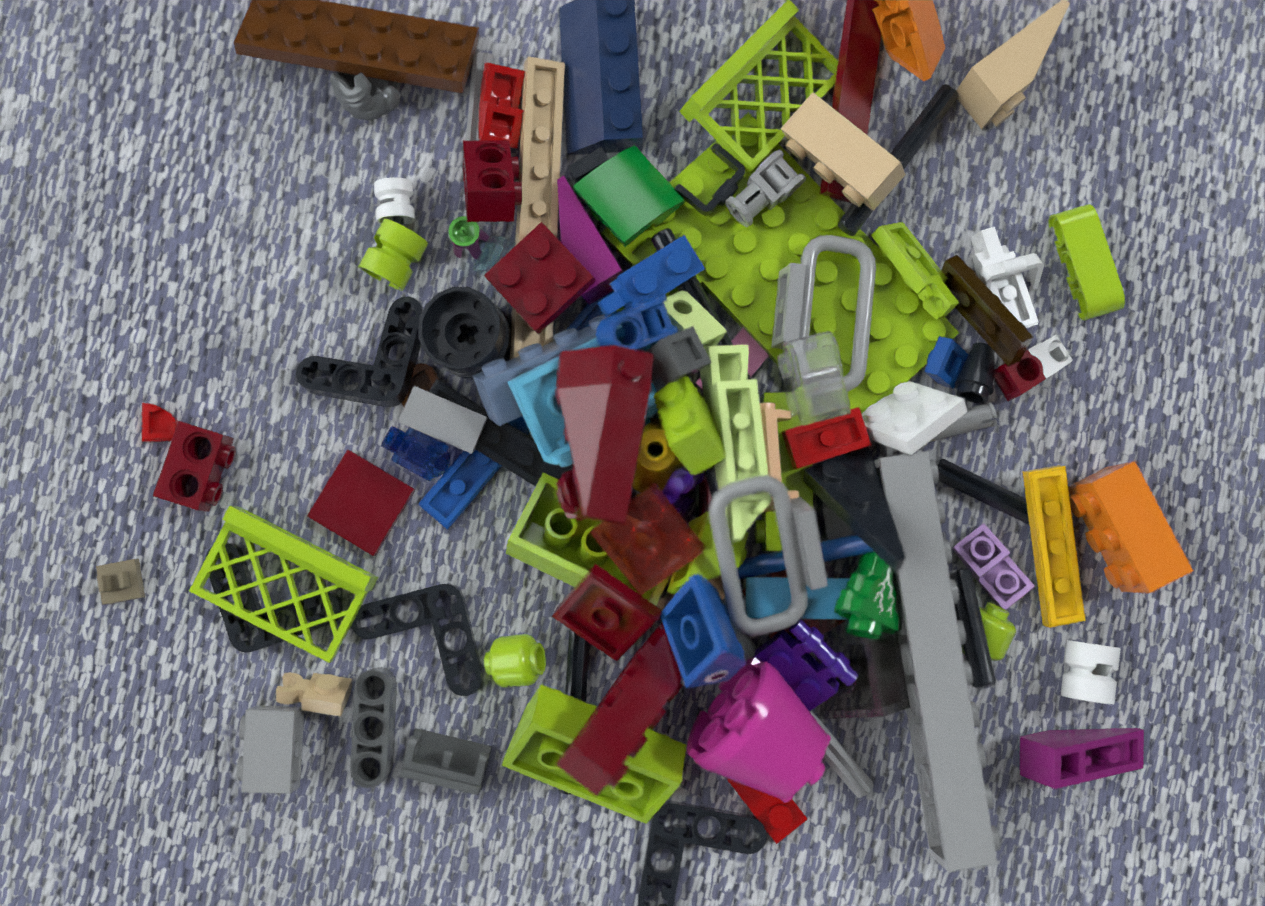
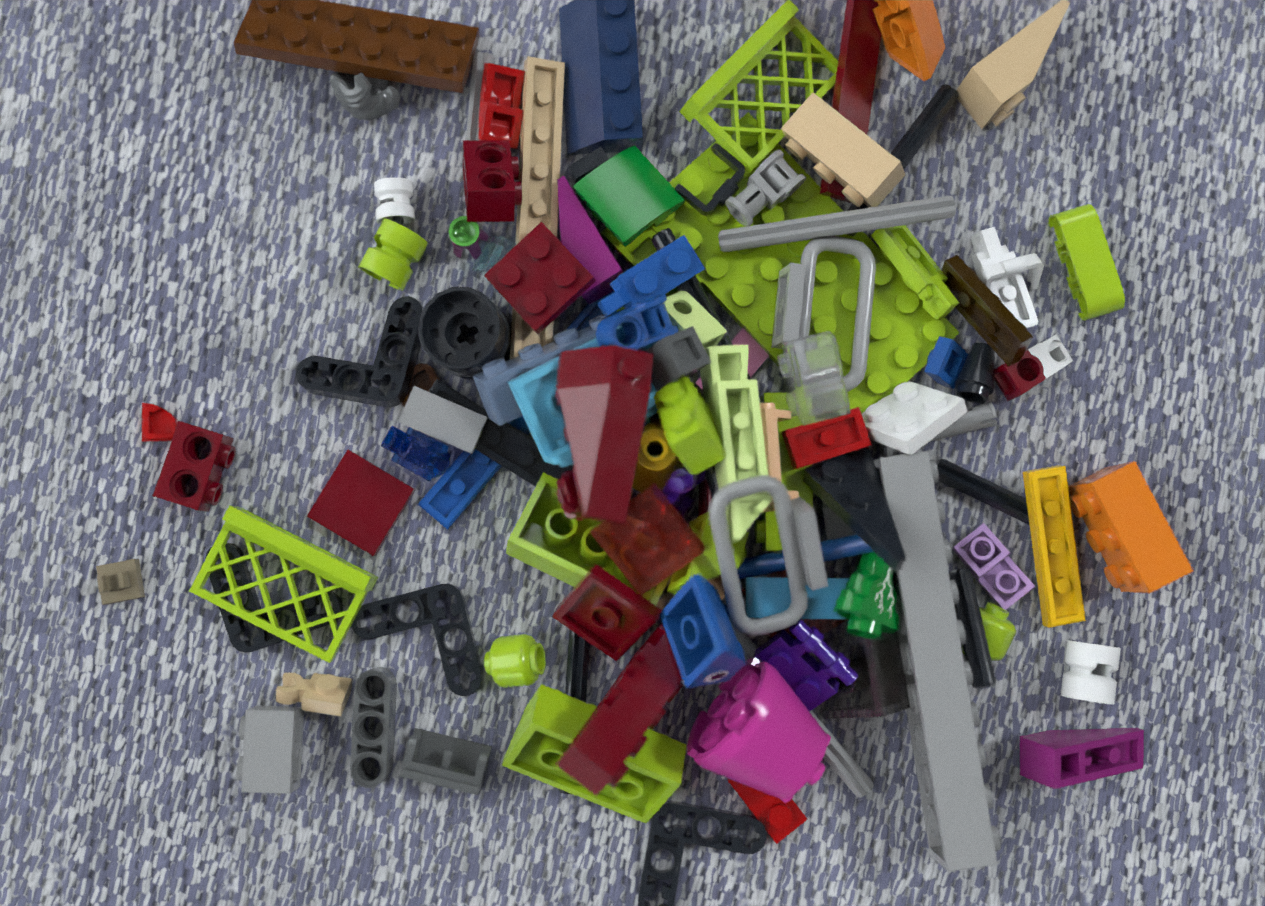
(837, 223): none -> light grey axle

